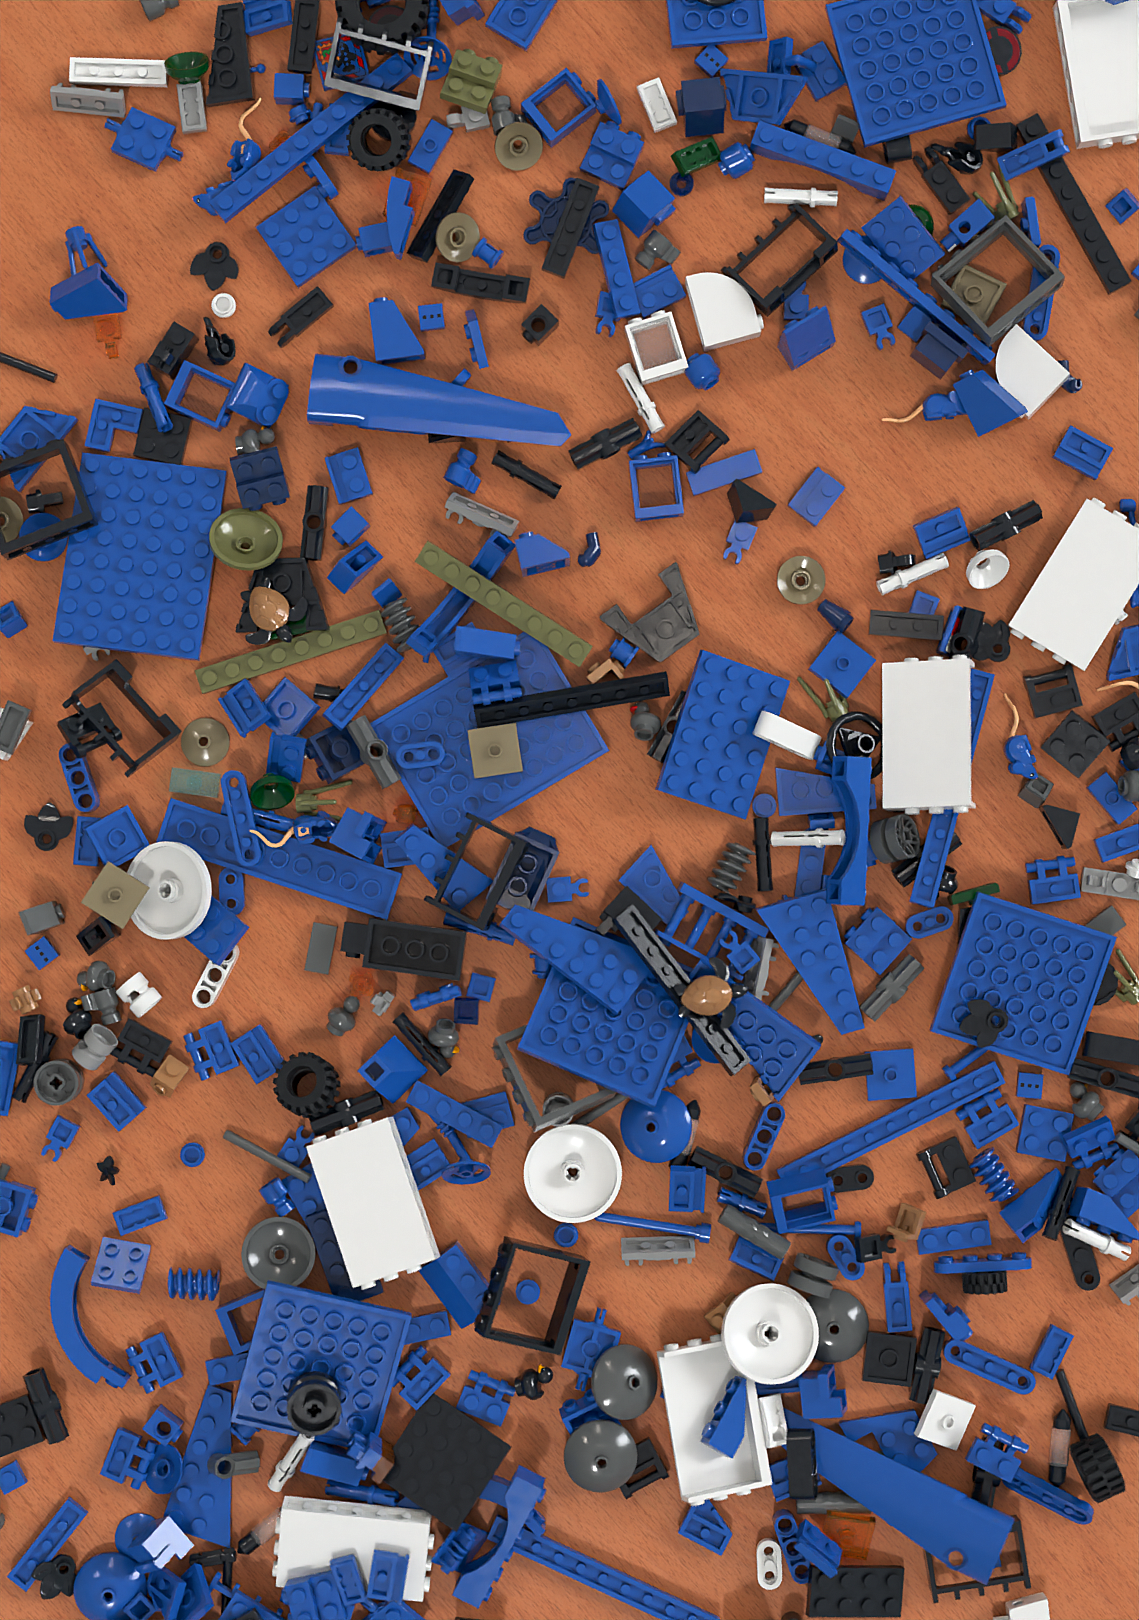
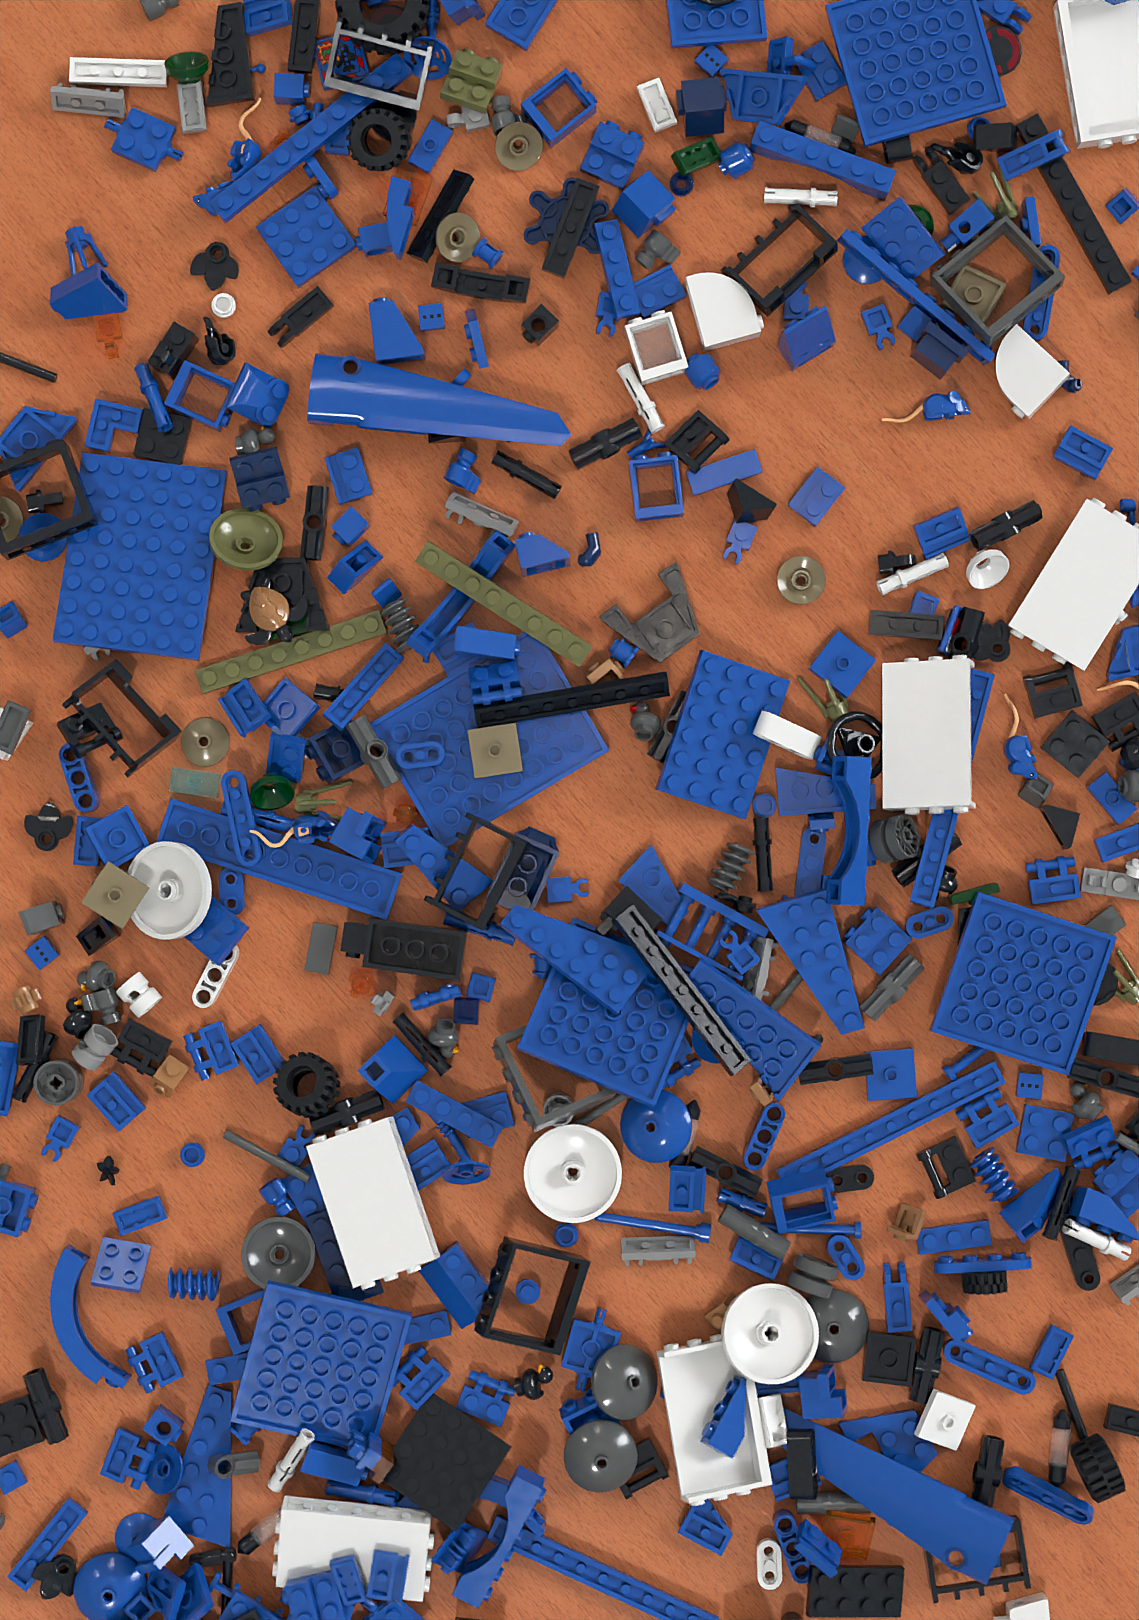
(314, 1403): black wheel -> none
(341, 1018): dark grey animal -> none
(606, 103): blue dish -> none
(711, 994): medium nougat animal -> none
(807, 838): white pin -> none
(835, 615): dark blue cone -> none
(871, 1247): black plate -> none
(979, 1022): black plate -> none
(986, 401): blue slope -> none
(993, 1459): blue plate -> none

